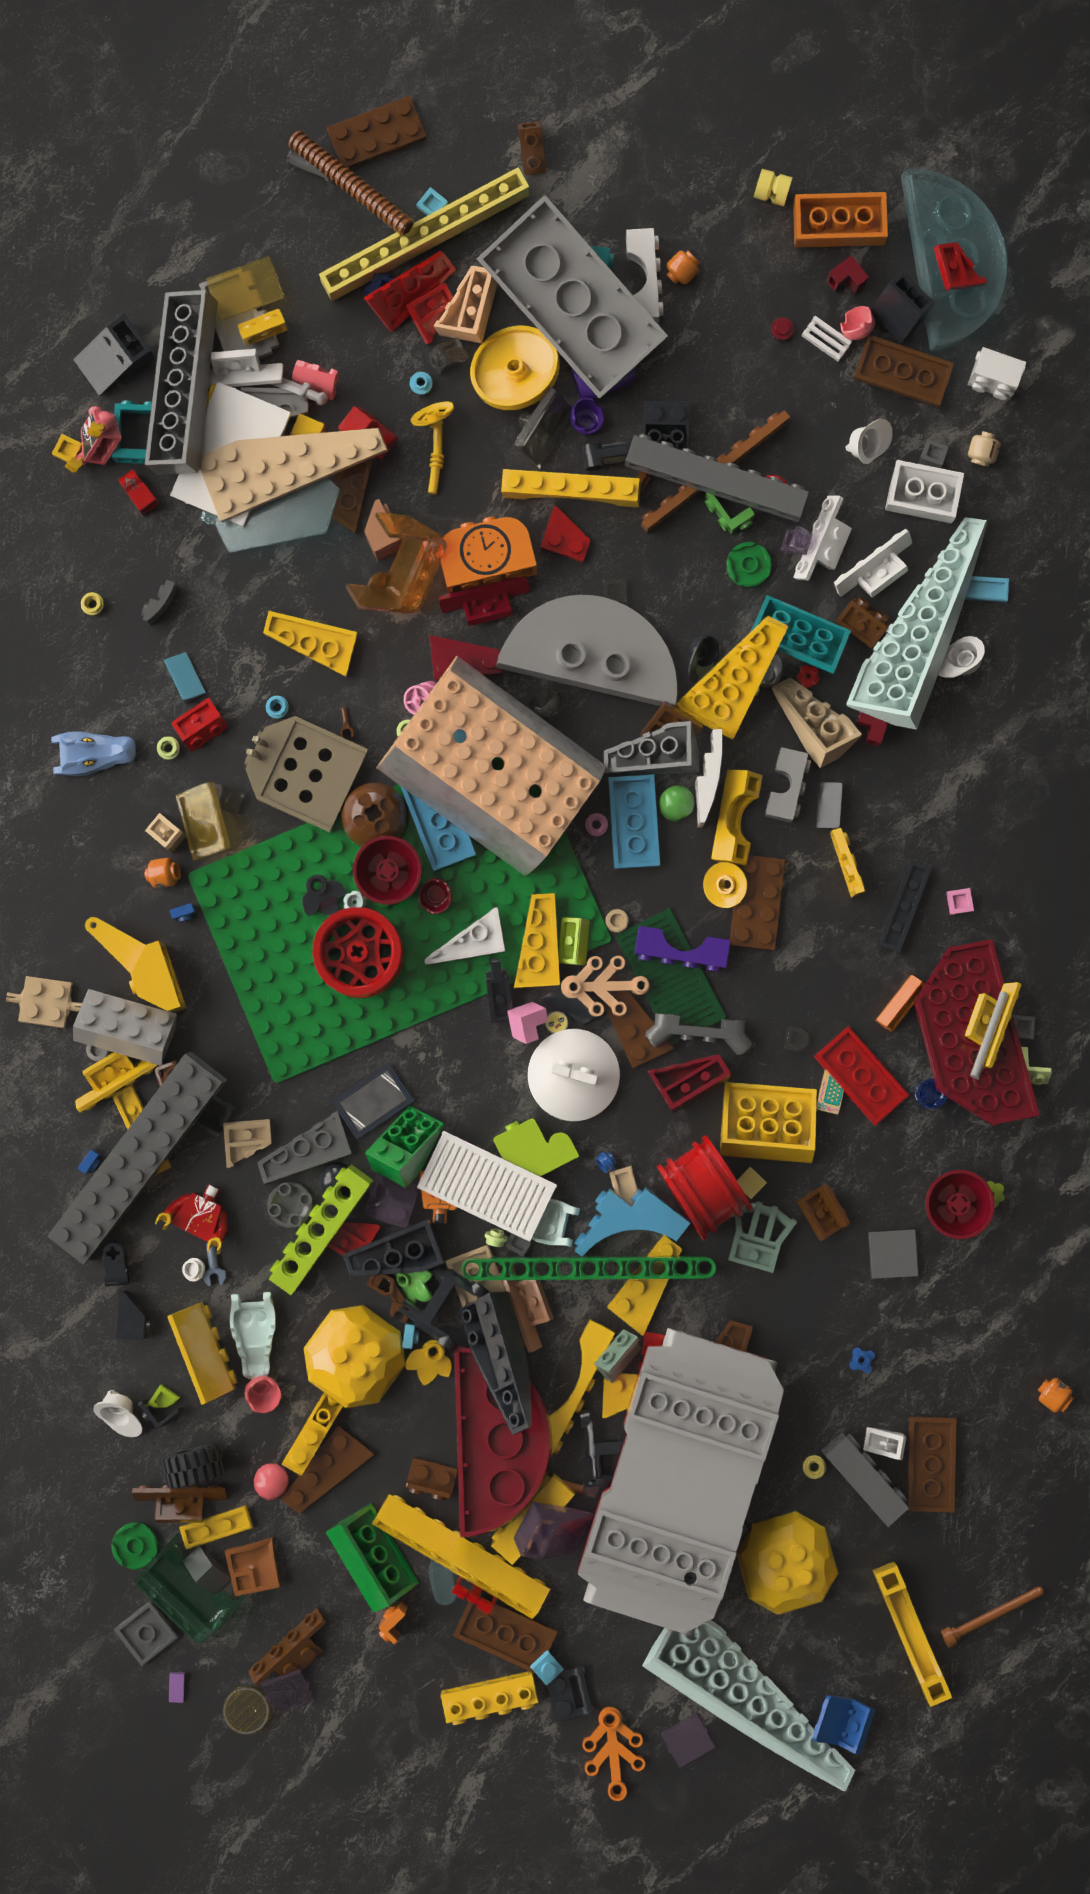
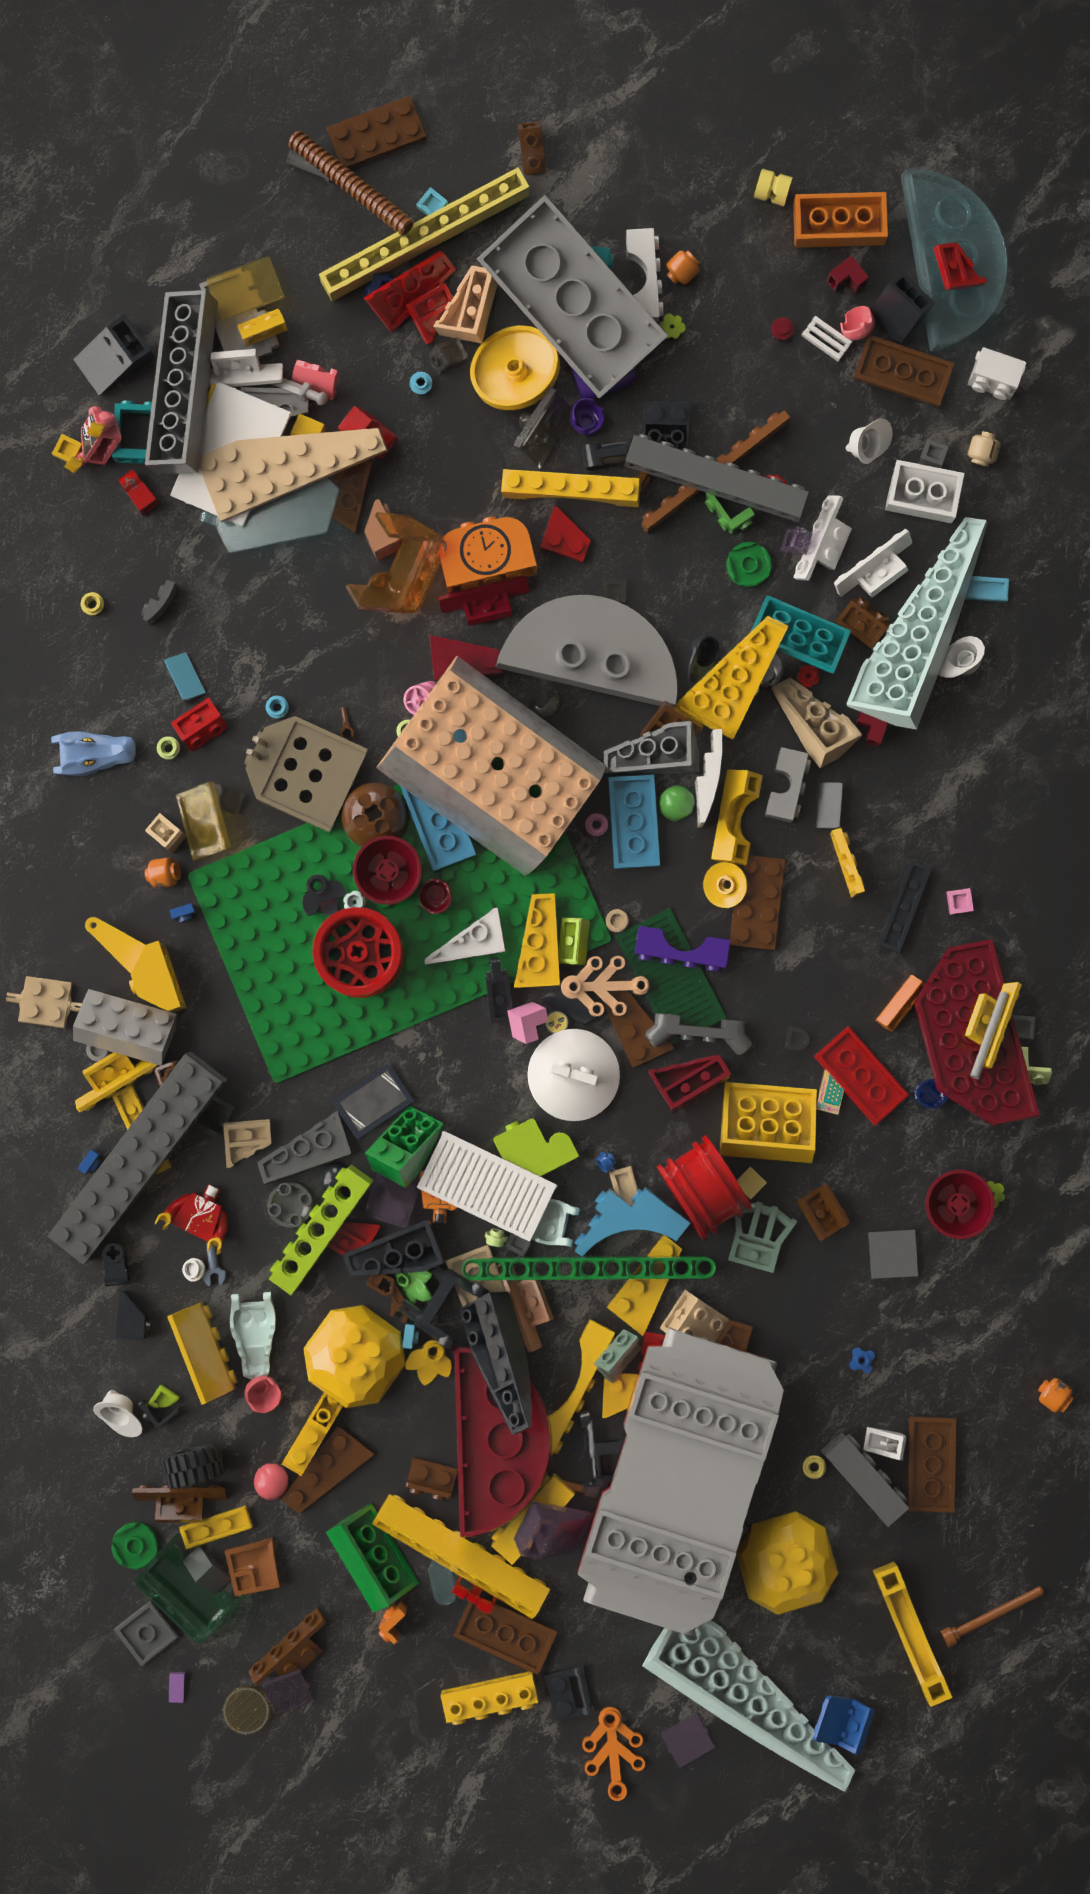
(318, 641): yellow wing -> none
(432, 417): yellow dish -> none
(546, 1667): medium azure plate -> none
(668, 321): none -> lime plant
(695, 1318): none -> tan bracket

